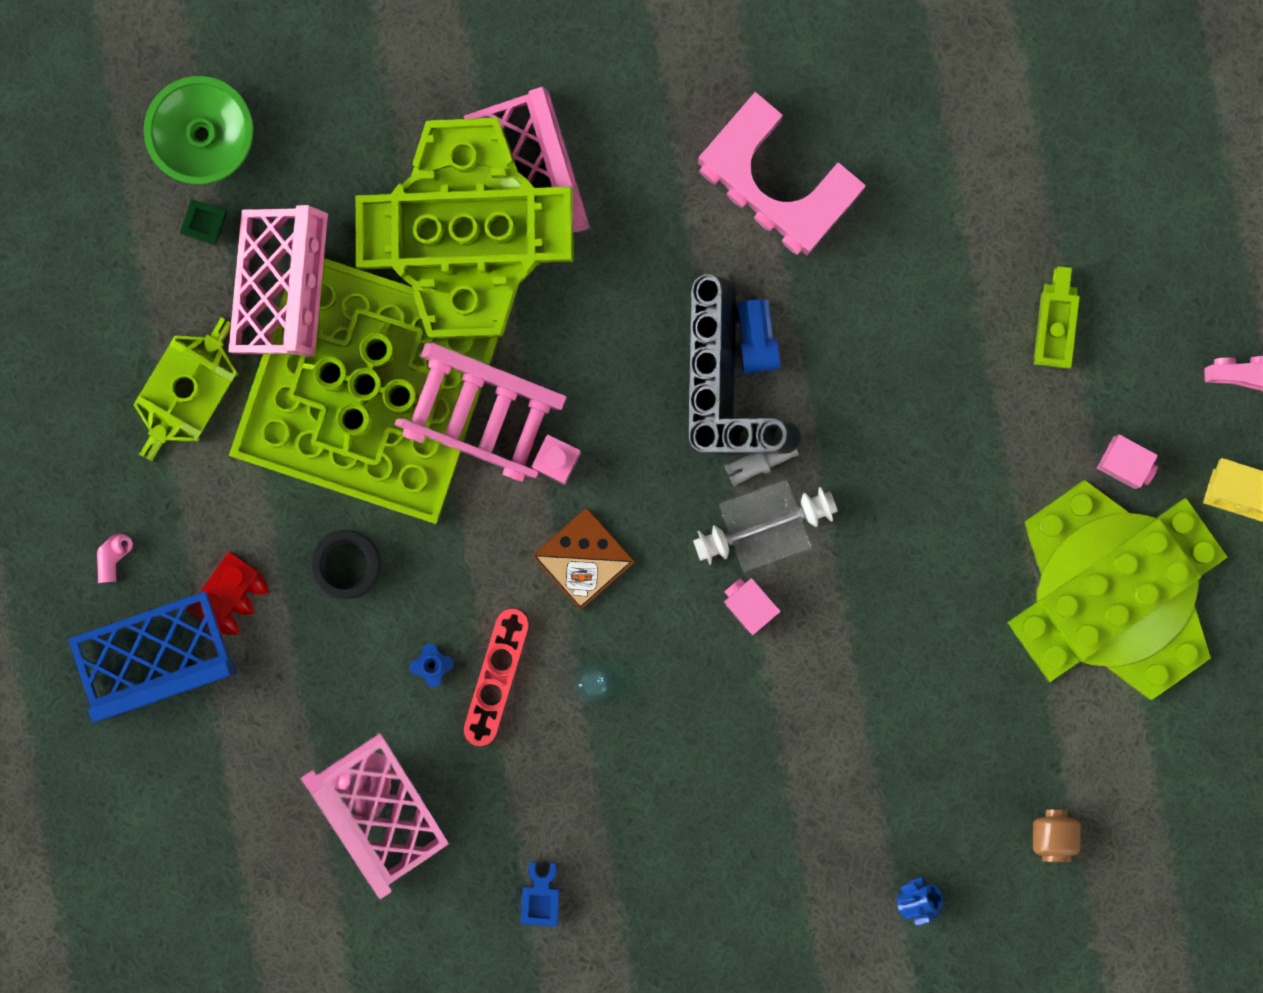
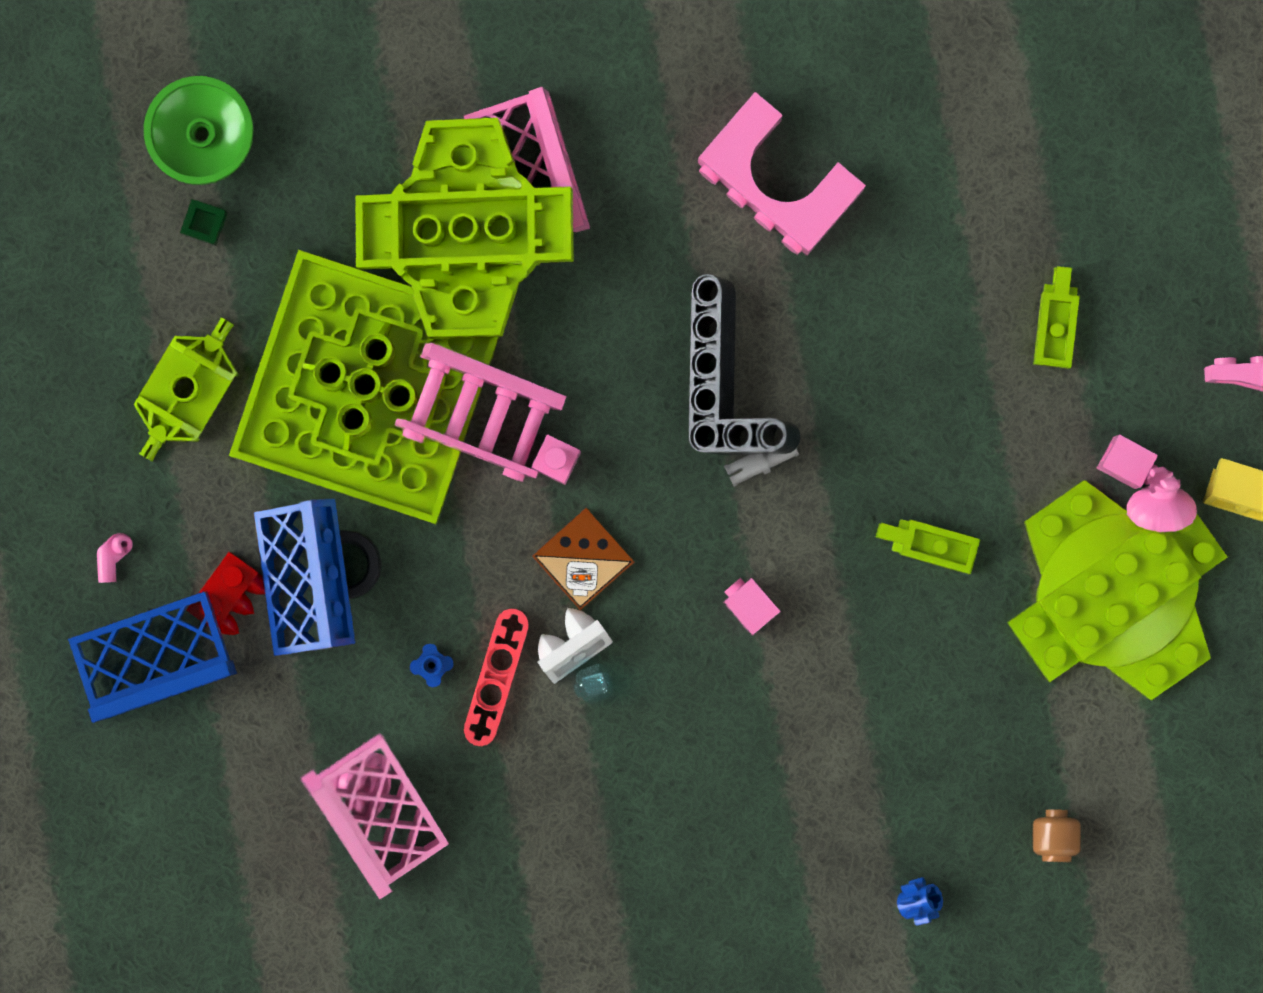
(301, 281): bright pink fence -> none
(324, 574): none -> blue fence
(540, 902): blue plate -> none
(585, 641): none -> white tile
(757, 345): blue piece -> none
(765, 526): clear plate -> none
(931, 544): none -> lime hinge
(1162, 504): none -> bright pink hair

